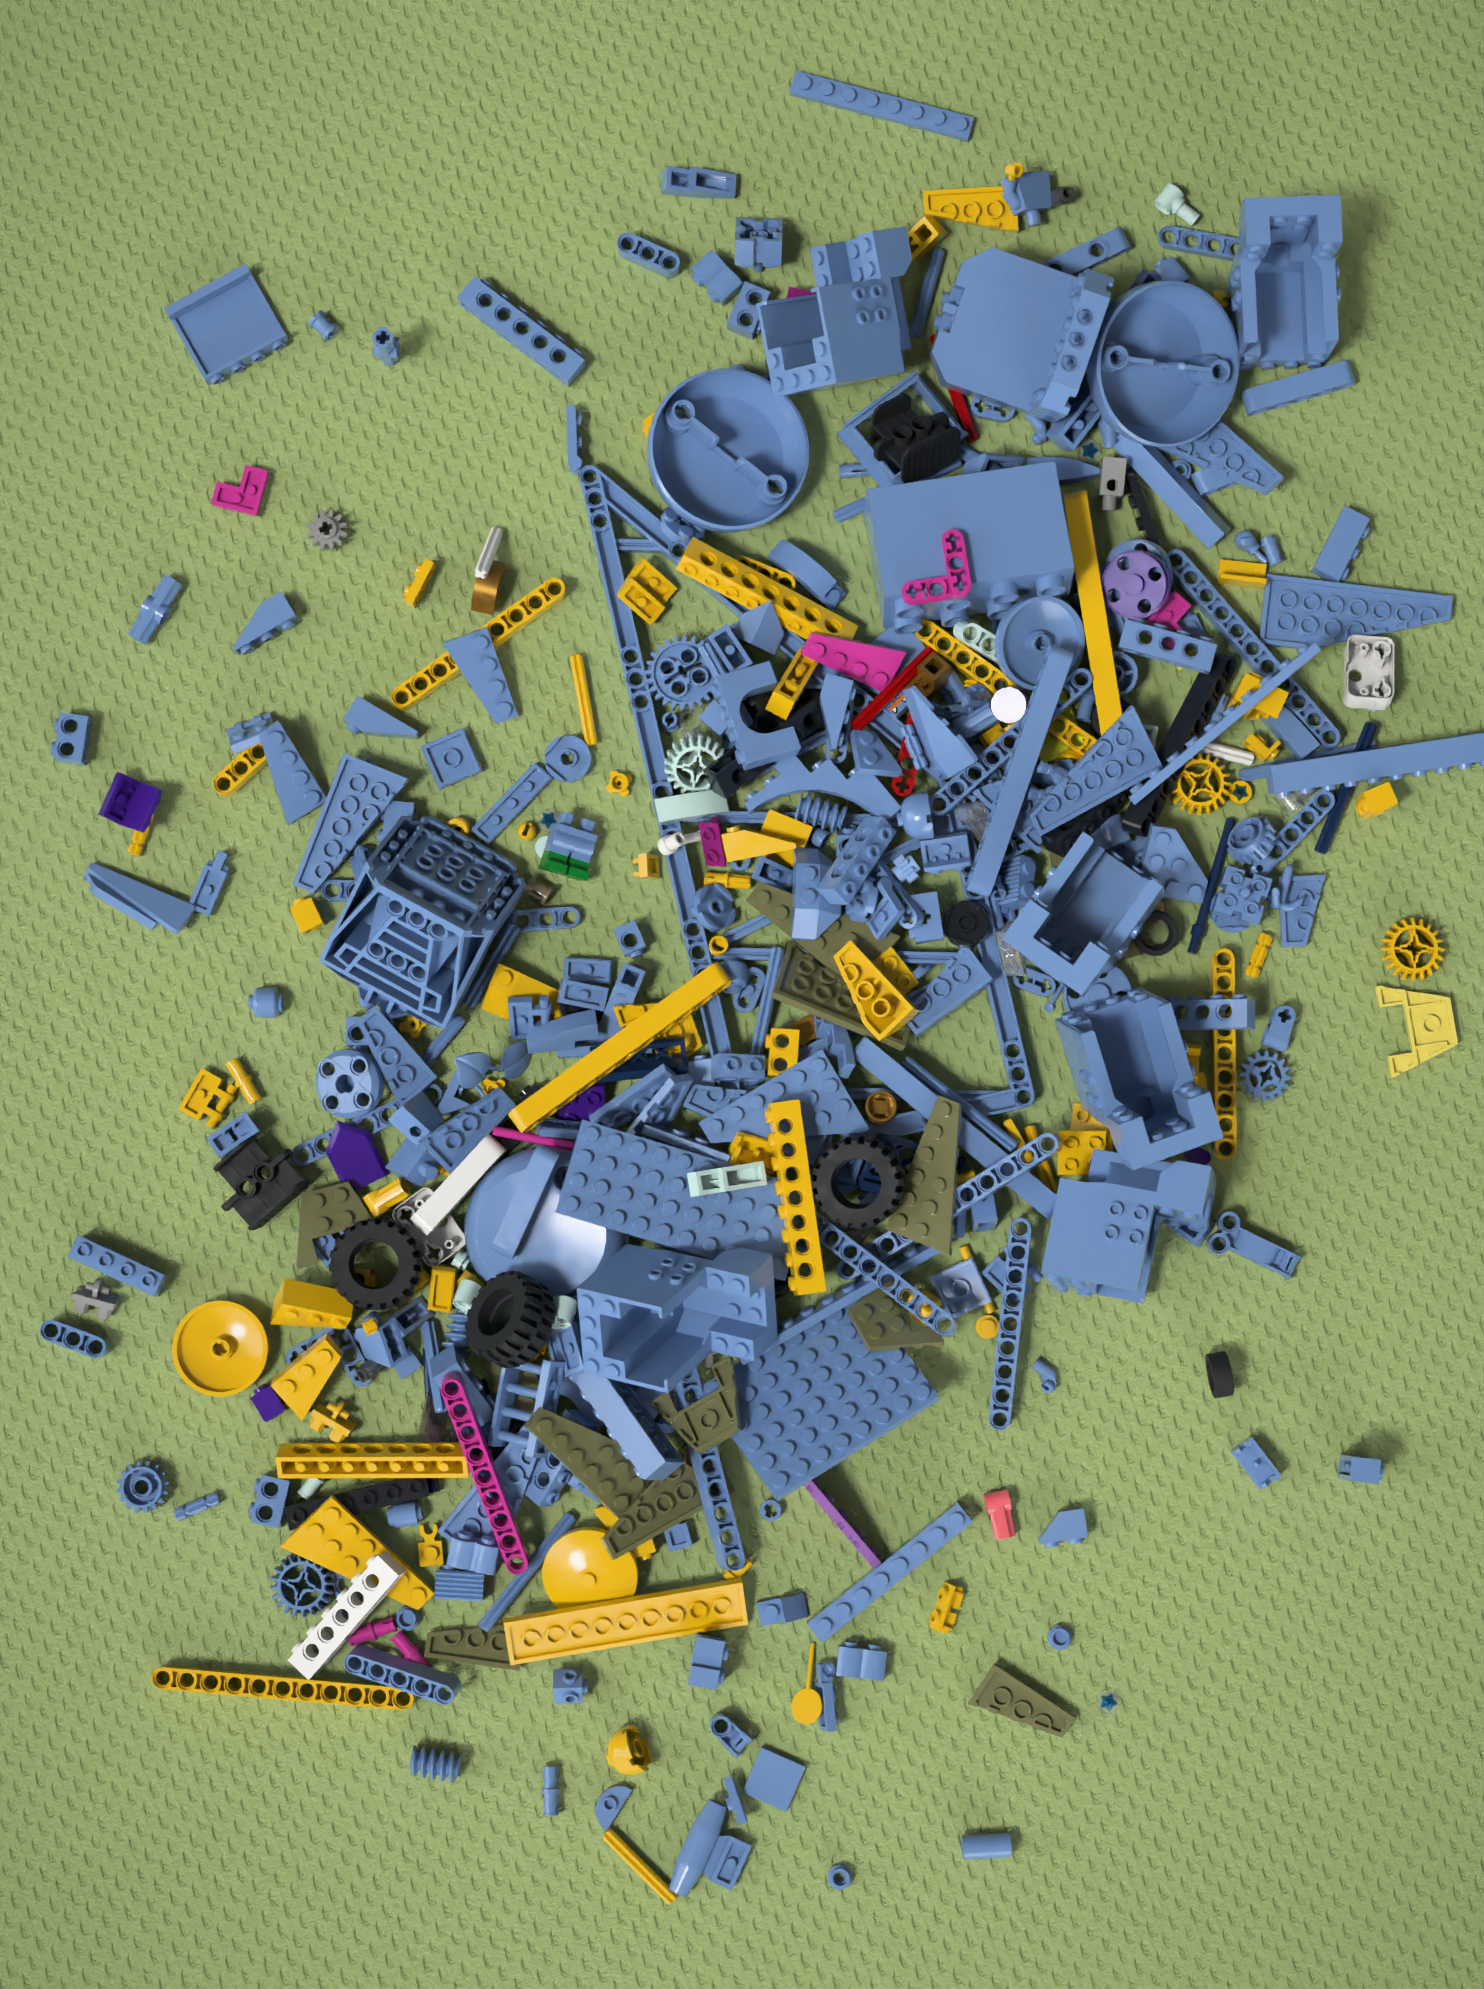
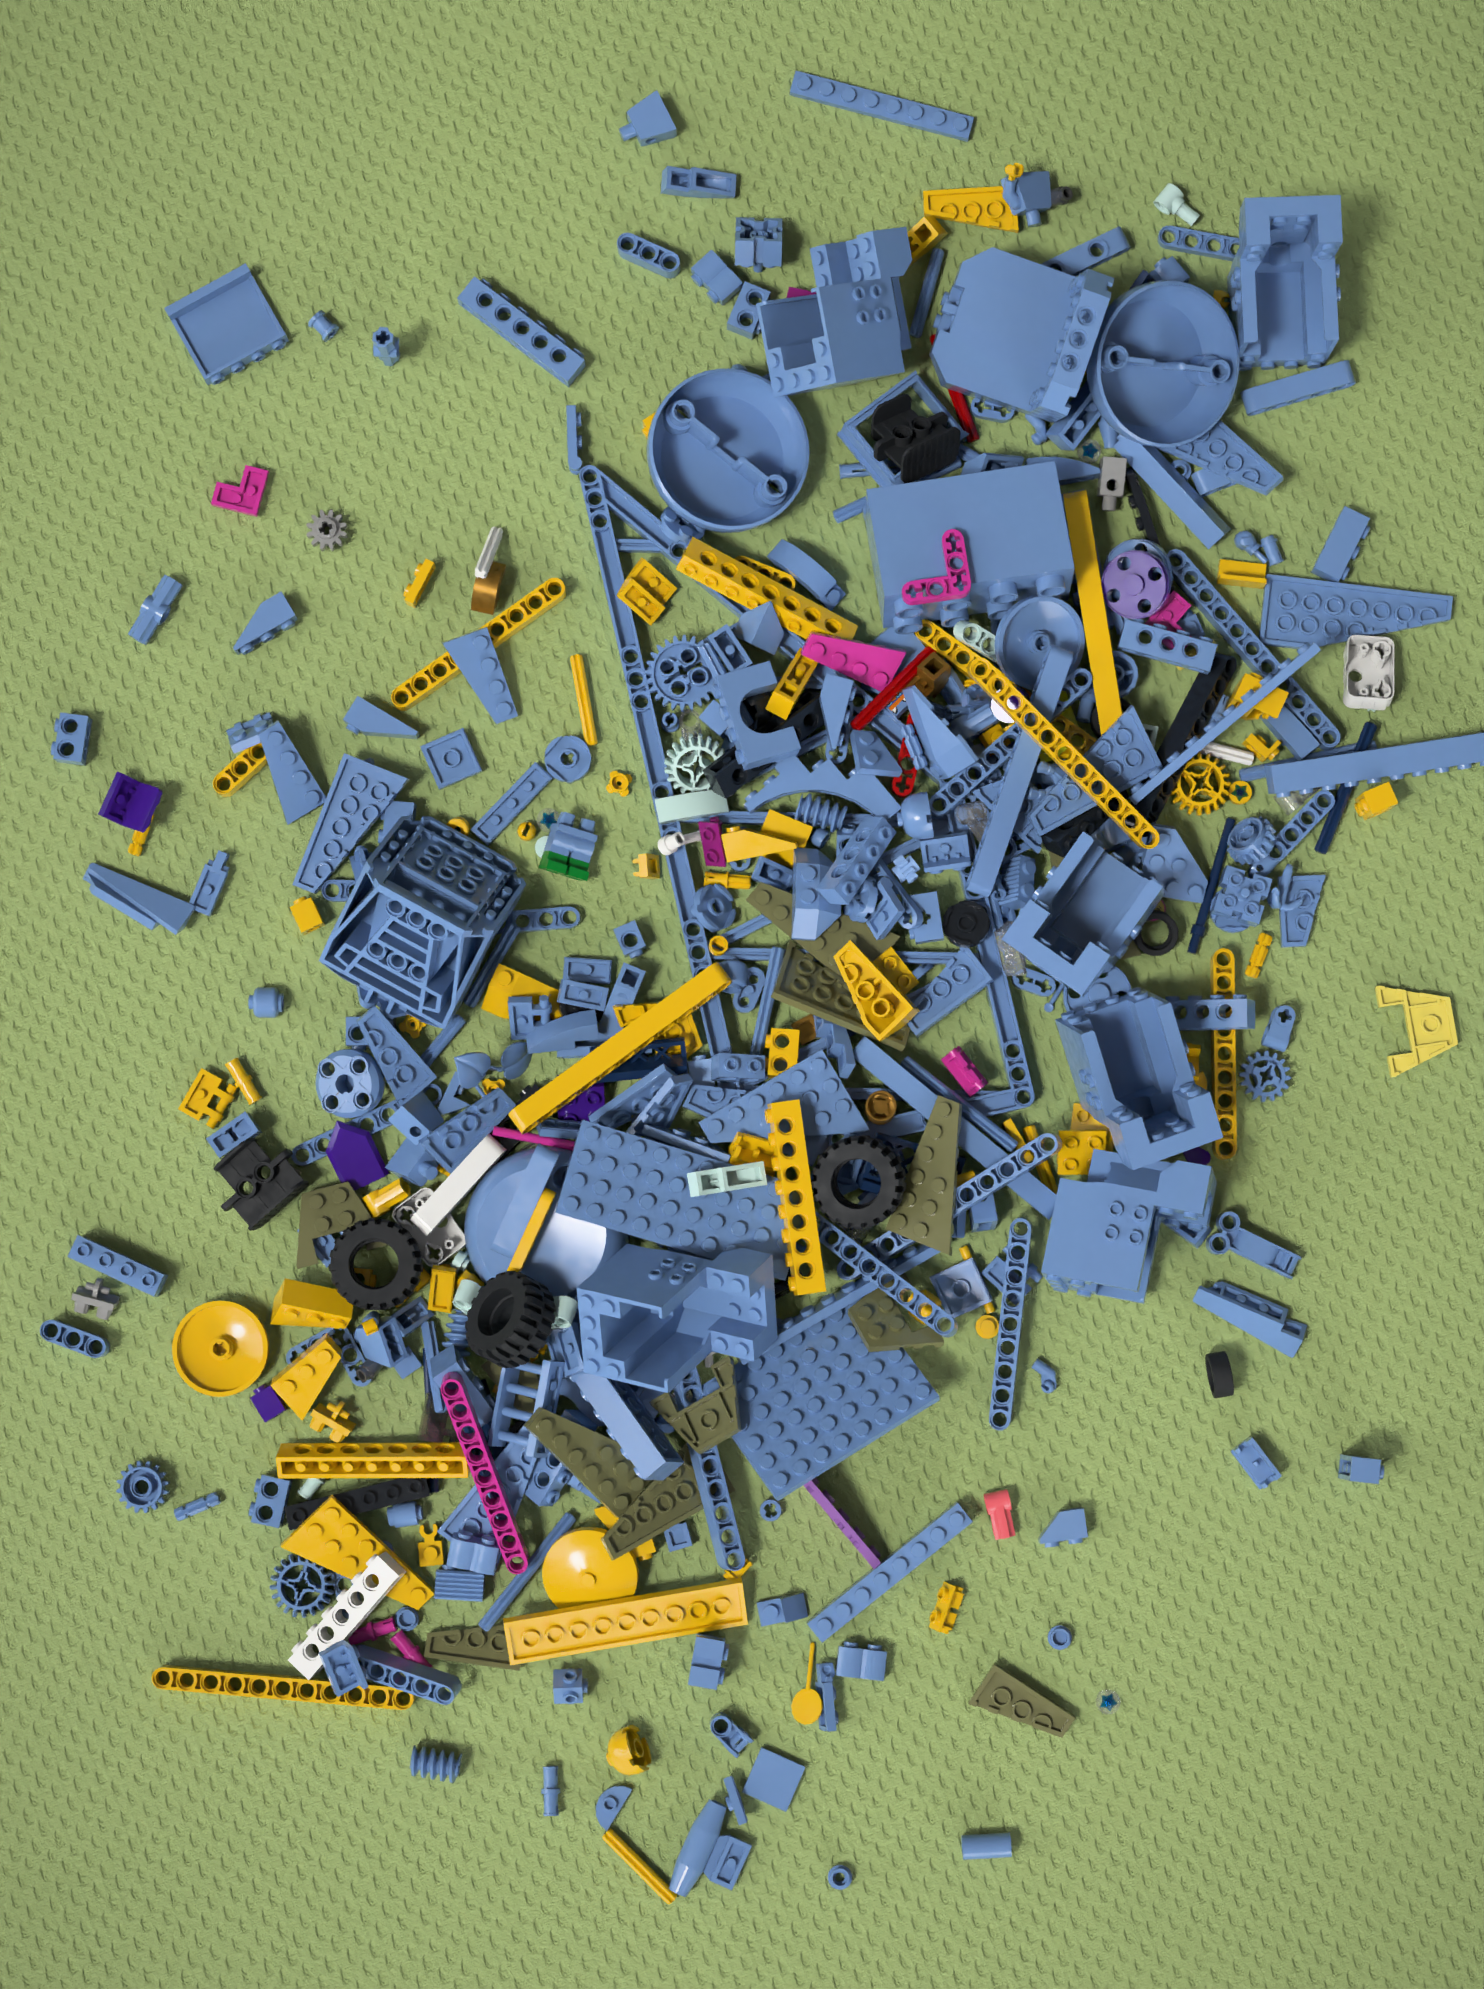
(343, 1667): none -> medium blue bracket
(532, 1230): none -> yellow beam
(538, 890): dark tan bush -> none
(649, 122): none -> medium blue torso
(964, 1071): none -> dark pink hinge
(1074, 758): none -> yellow beam
(1253, 1315): none -> medium blue wedge
(1411, 960): yellow gear -> none

